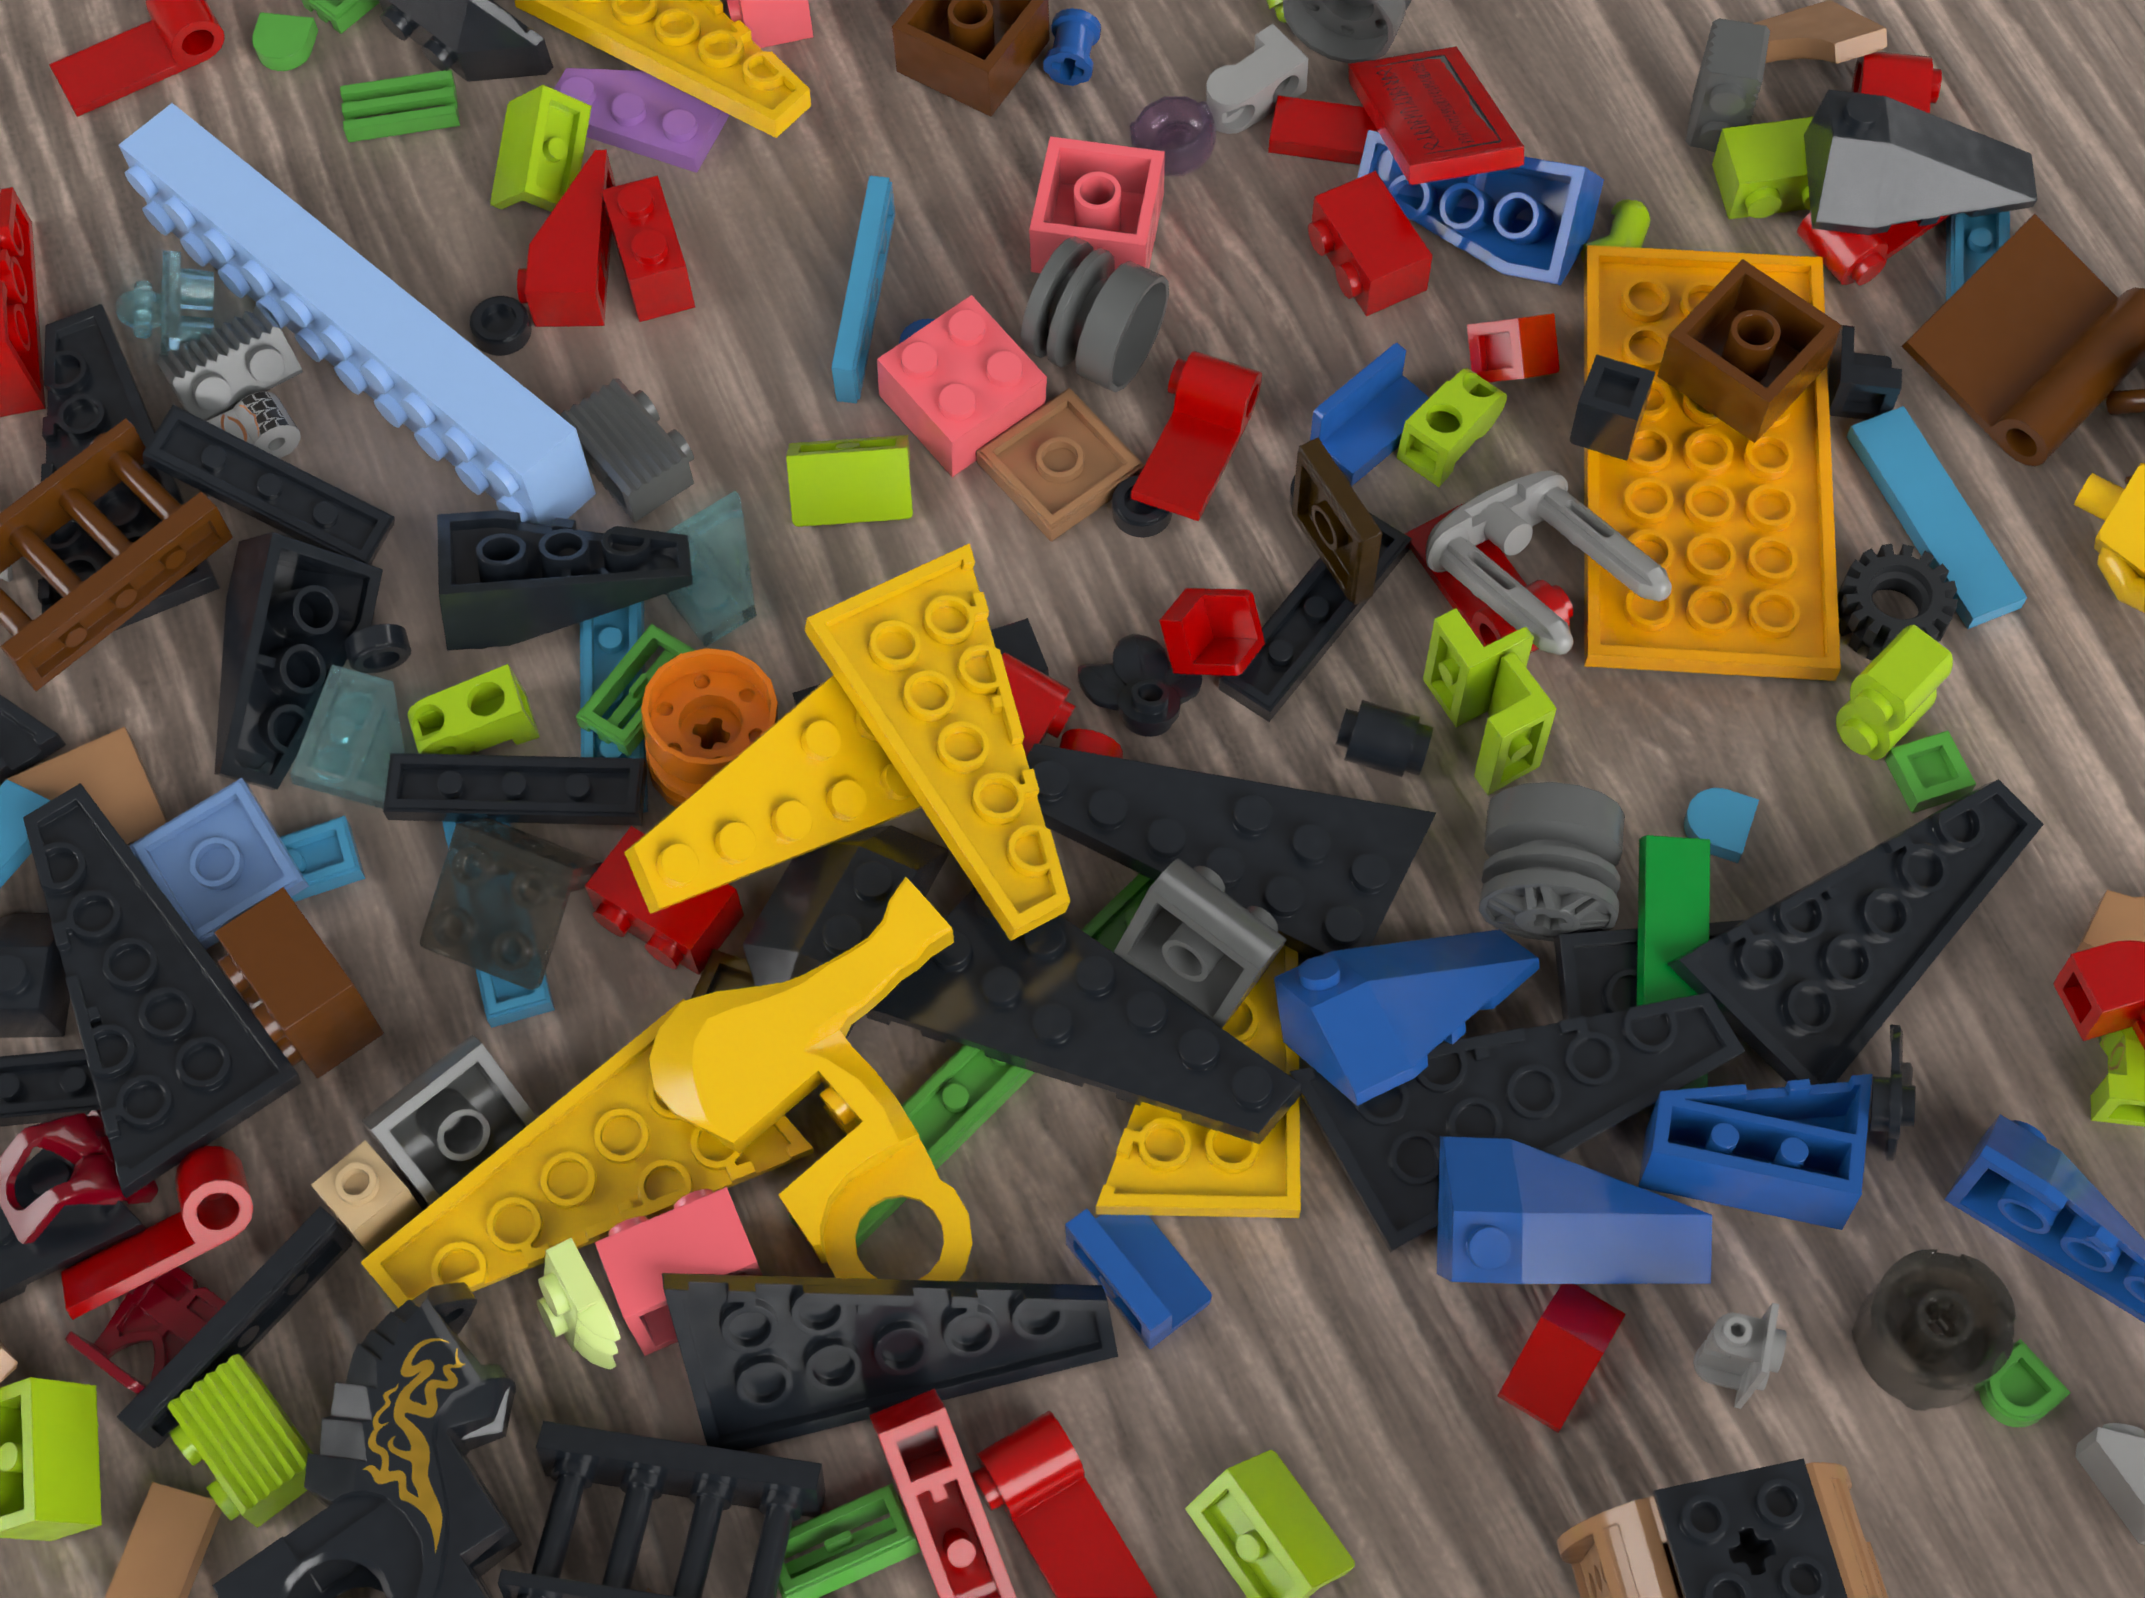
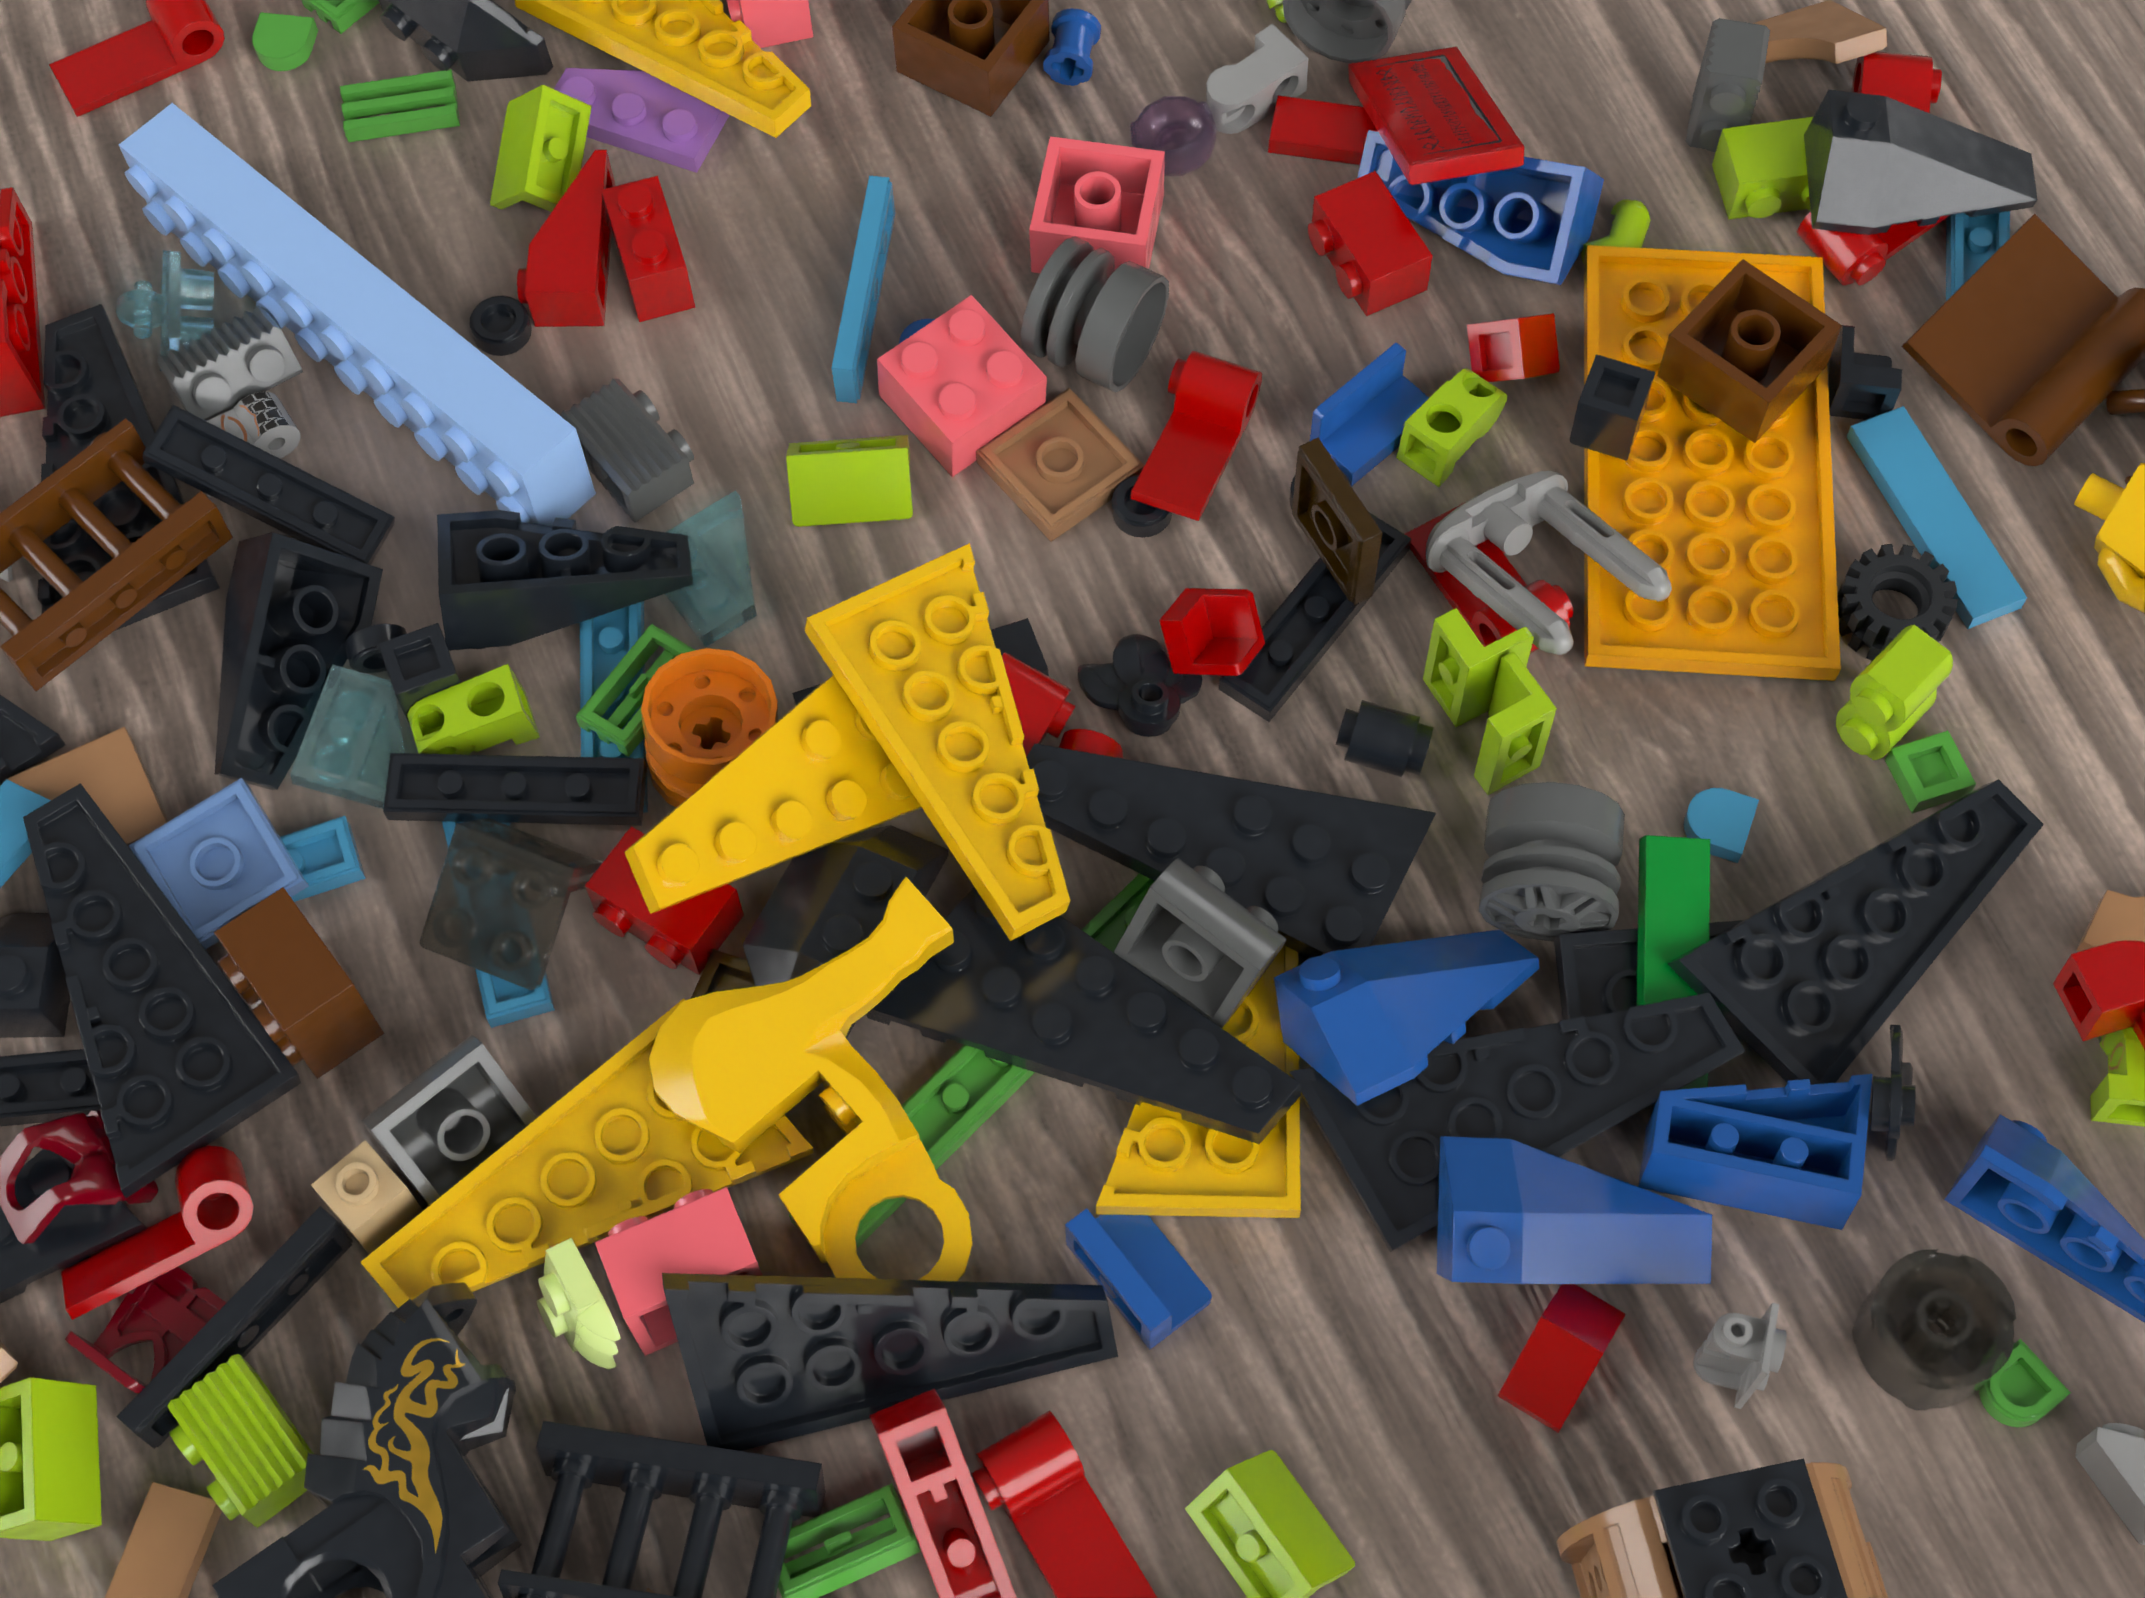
(418, 665): none -> black panel

